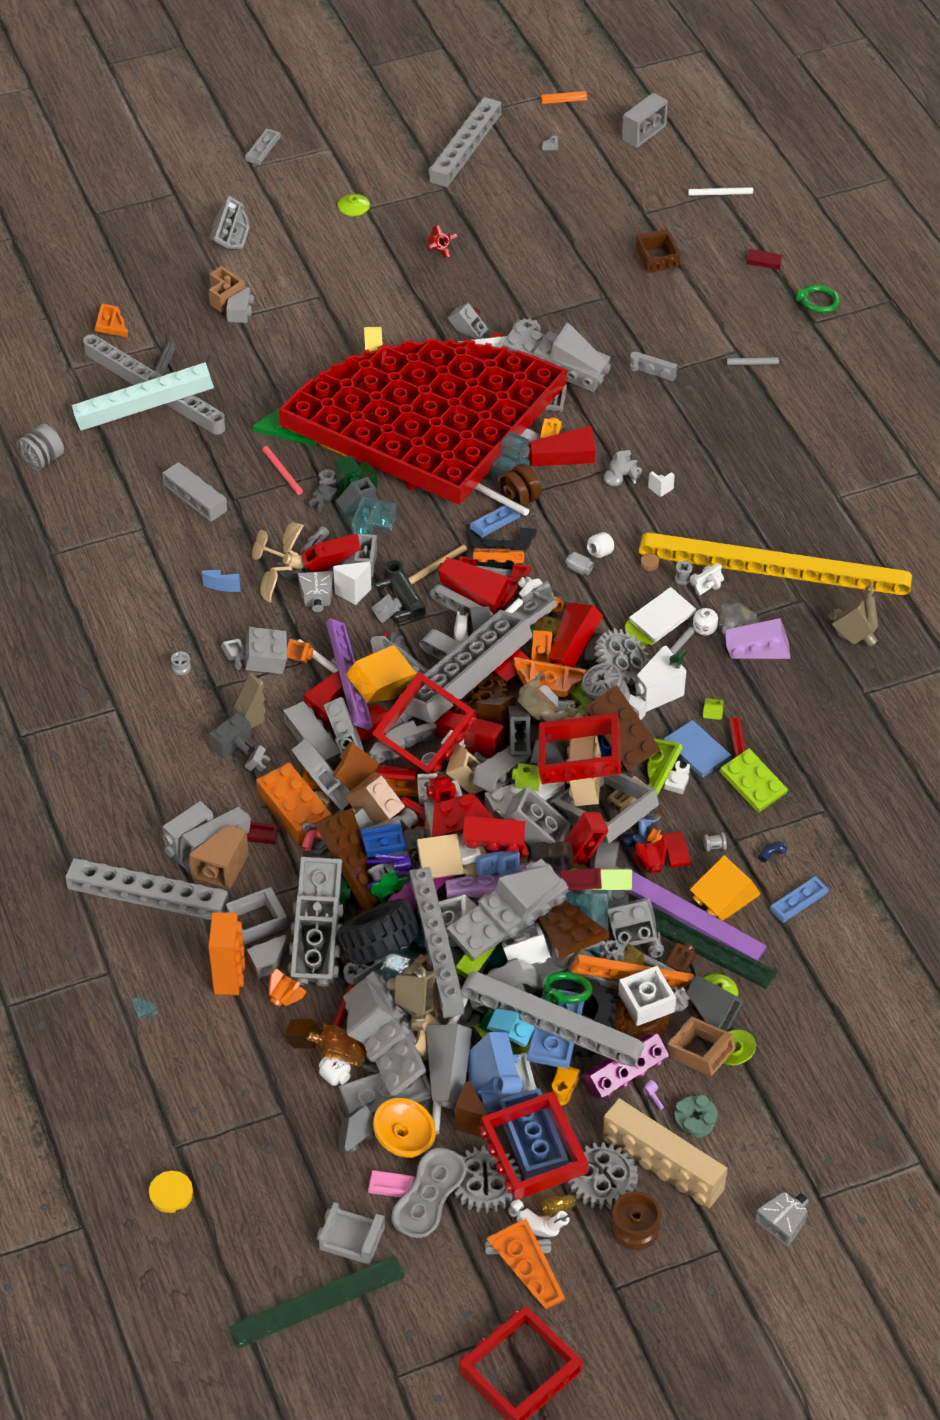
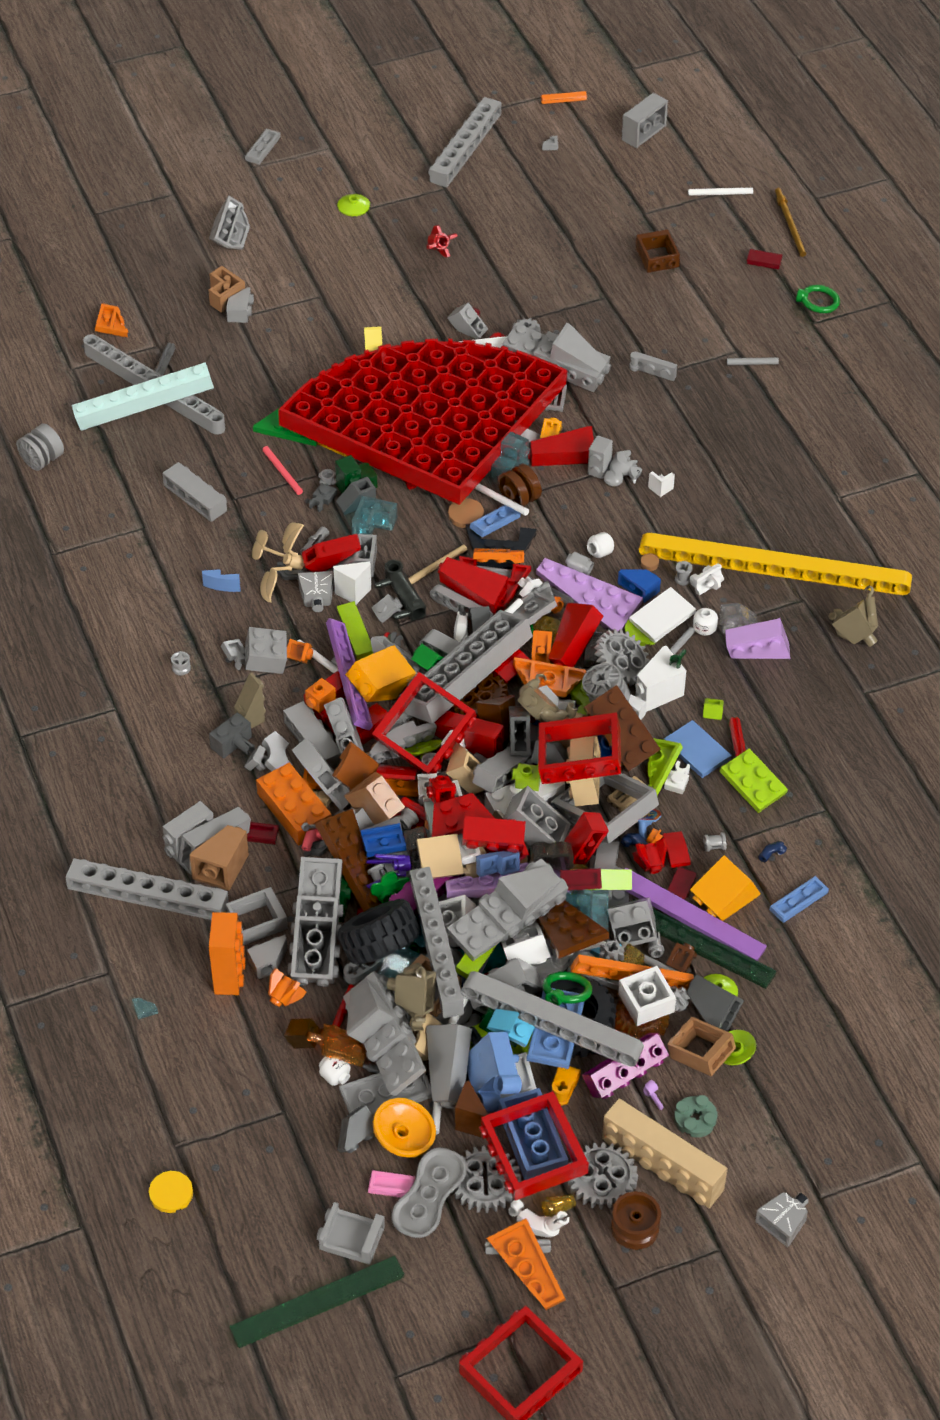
(275, 747): none -> light grey tile
(320, 694): none -> orange brick
(356, 630): none -> lime tile
(424, 747): none -> lime dish
(426, 657): none -> green brick
(465, 513): none -> medium nougat tile
(599, 457): none -> light grey brick
(611, 601): none -> lavender wing
(639, 582): none -> blue slope
(682, 883): none -> dark red tile
(782, 202): none -> pearl gold bar

